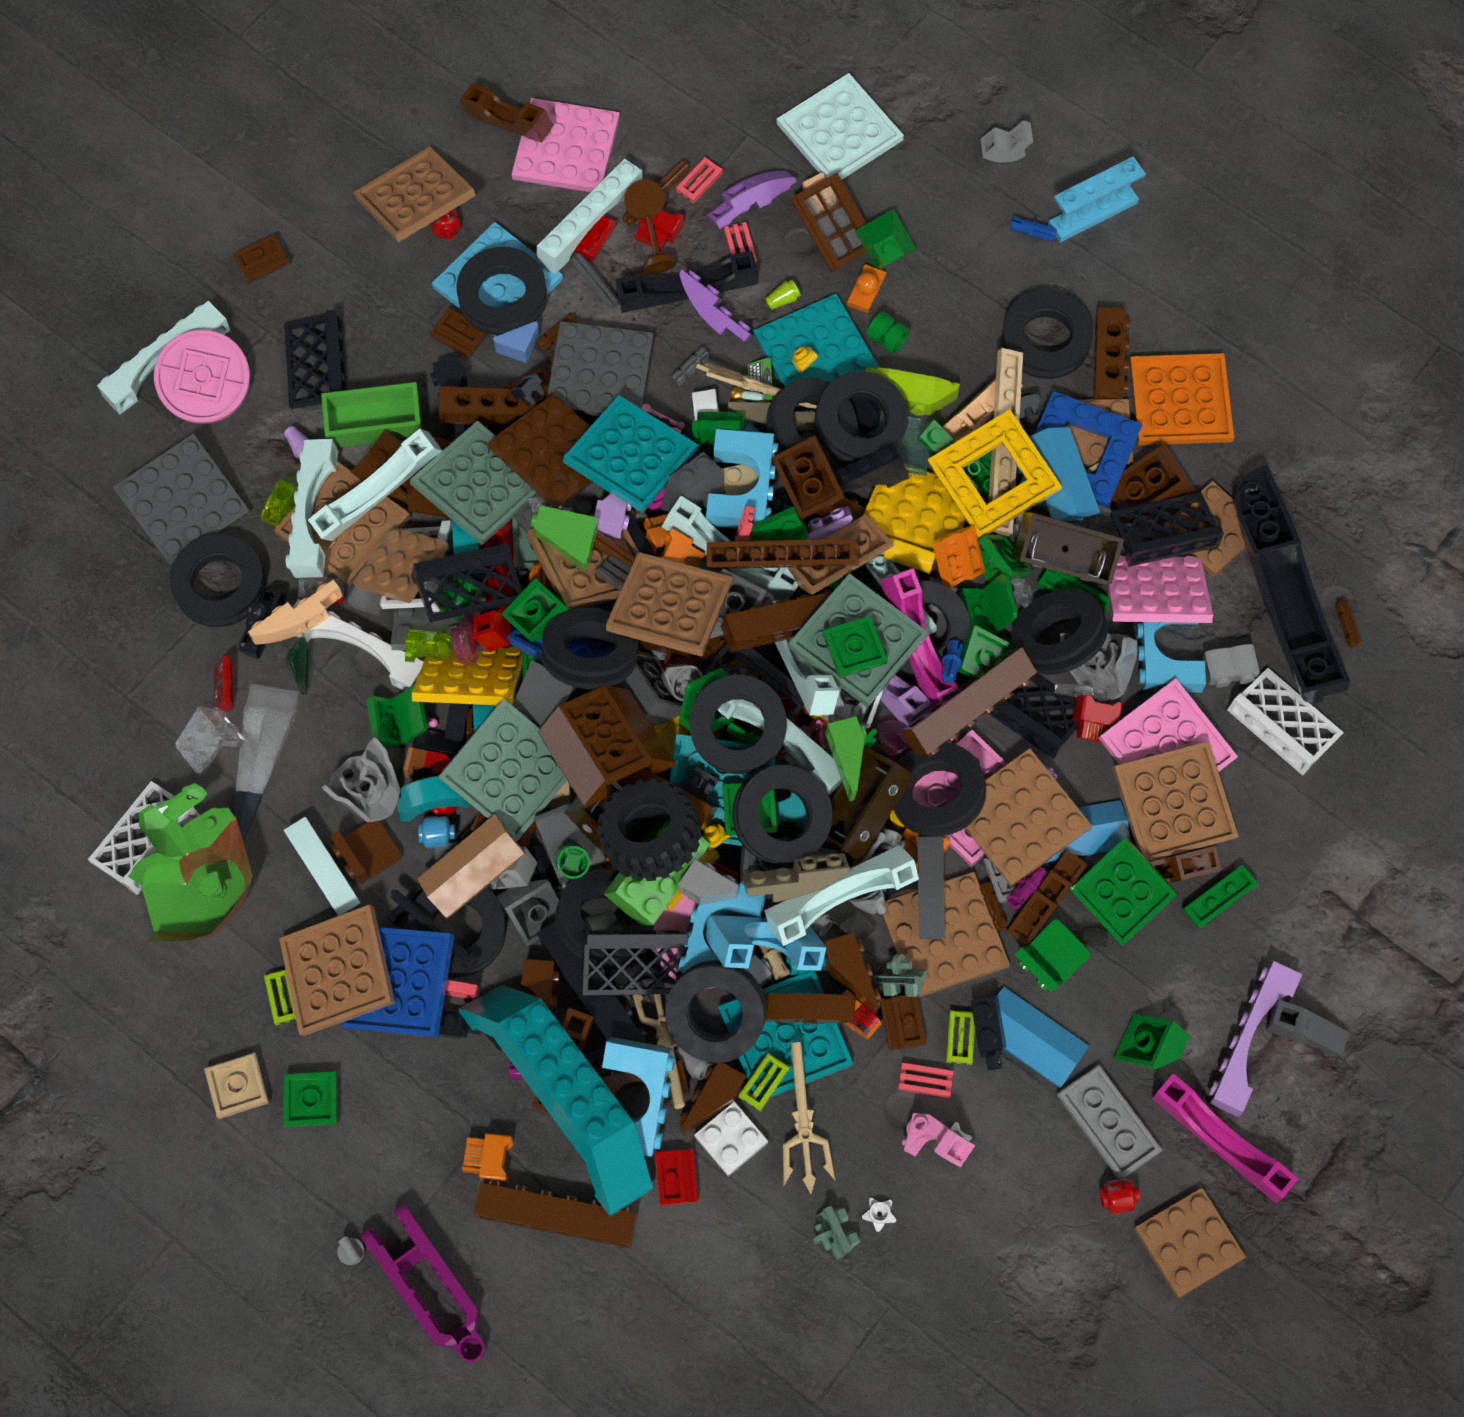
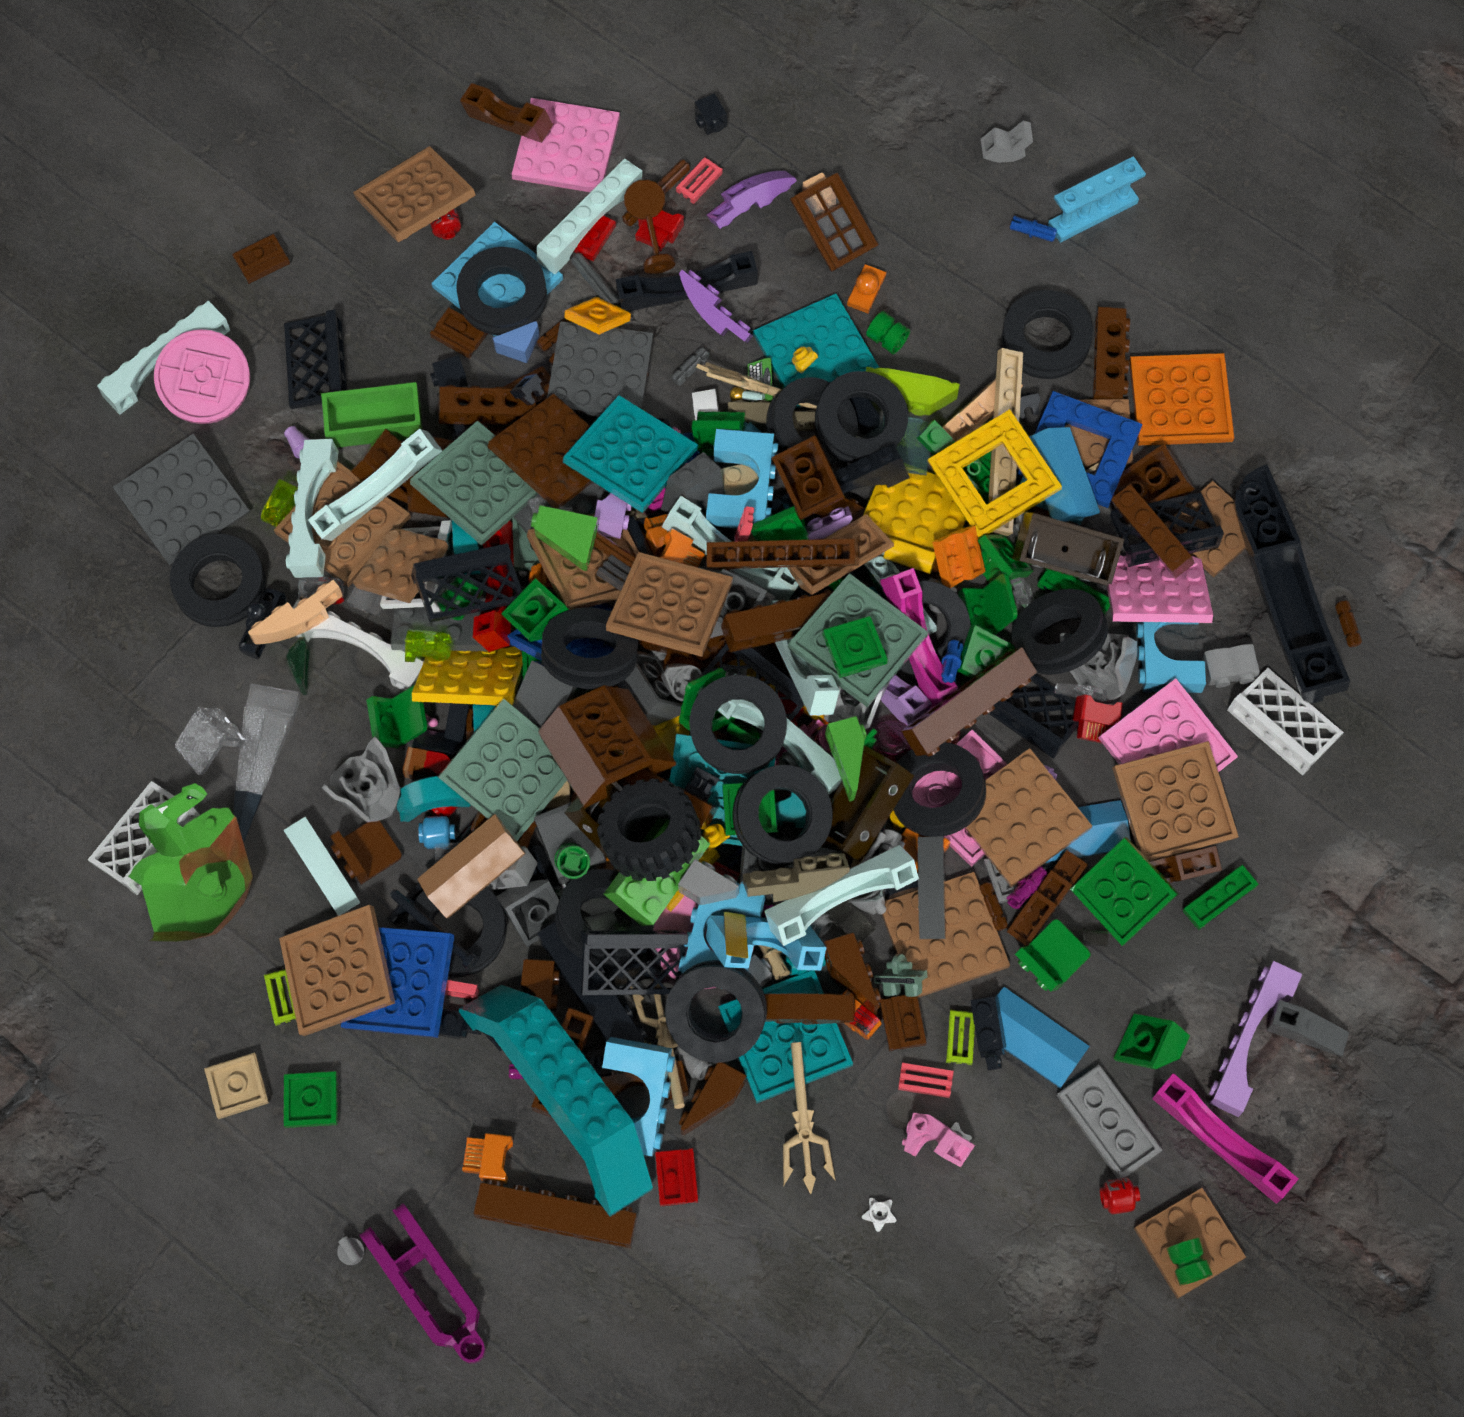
(223, 684): red slope -> none
(465, 646): clear pink piece -> none
(597, 315): none -> light orange plate
(680, 425): bright pink hinge -> none
(710, 114): none -> black brick
(731, 1139): white plate -> none
(735, 935): none -> yellow sticker
(737, 229): coral tile -> none
(752, 1100): lime tile -> none
(783, 295): lime cone -> none
(831, 1233): sand green hips -> none
(840, 128): light aqua plate -> none
(885, 240): green slope -> none
(1153, 531): none -> reddish brown arch
(1188, 1258): none -> green wheel

